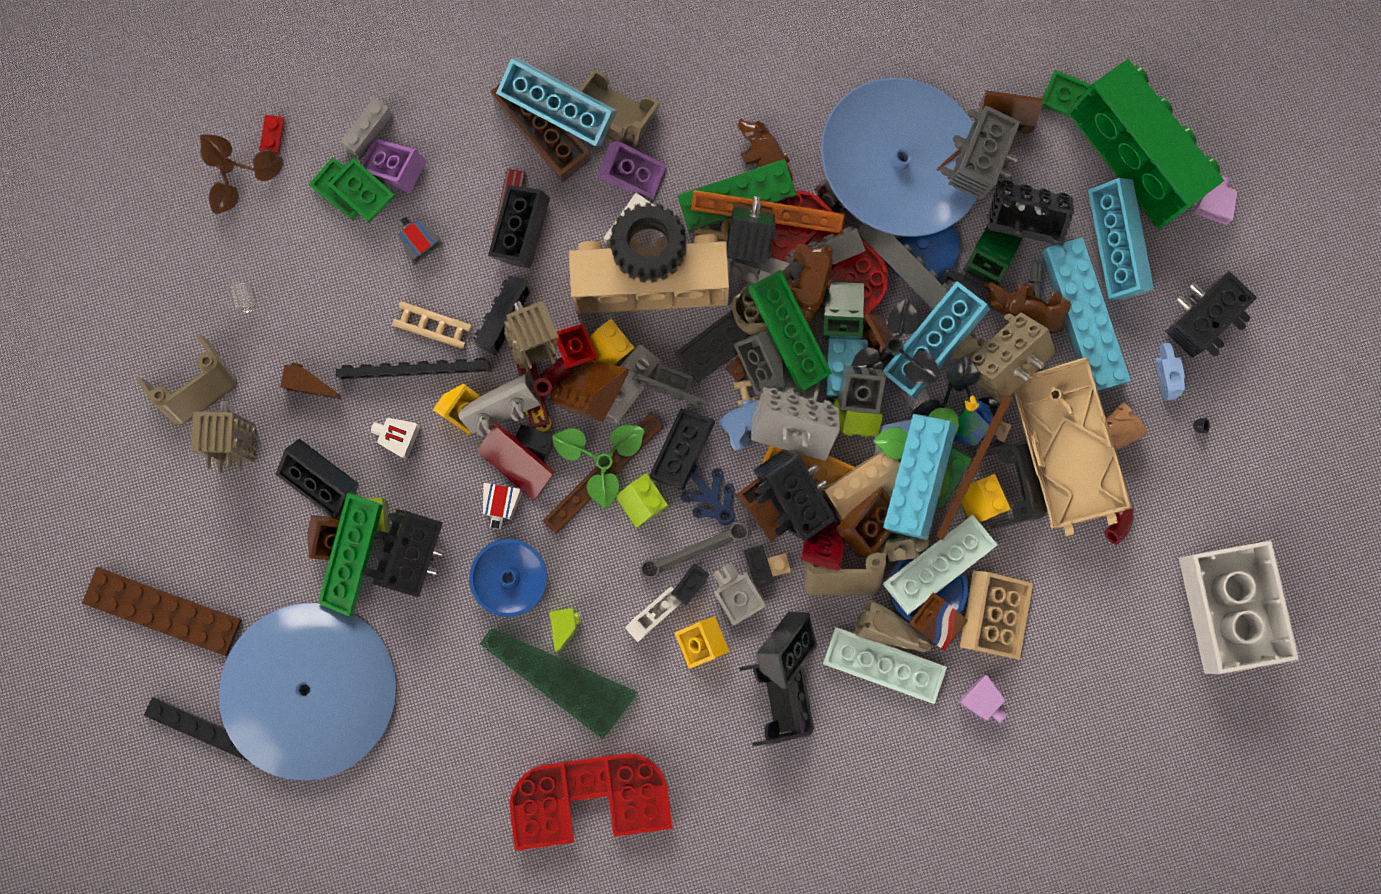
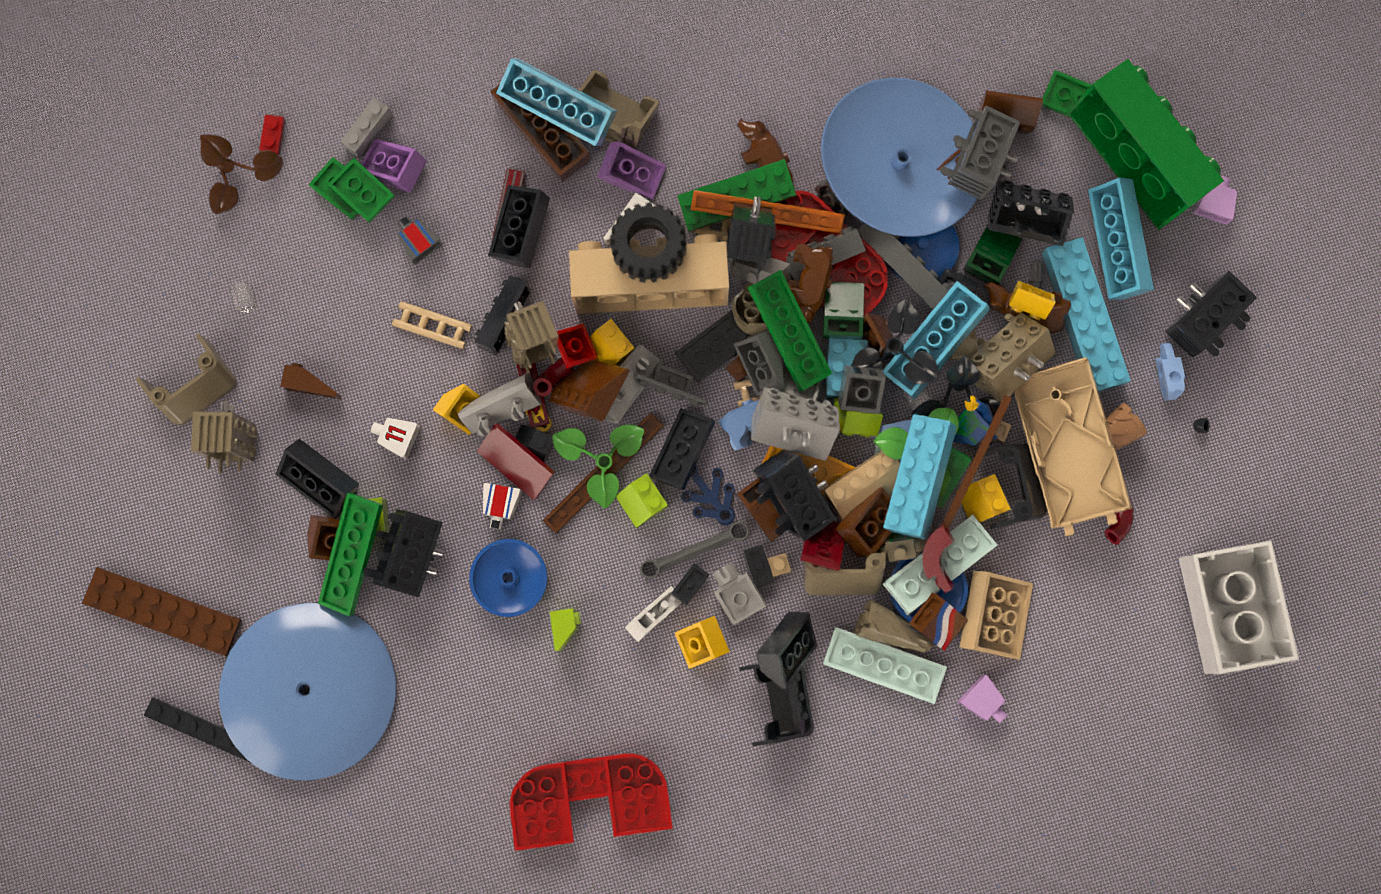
(420, 368): black plate -> none
(580, 692): clear green wing -> none
(932, 557): none -> dark red arch
(1031, 300): none -> yellow slope

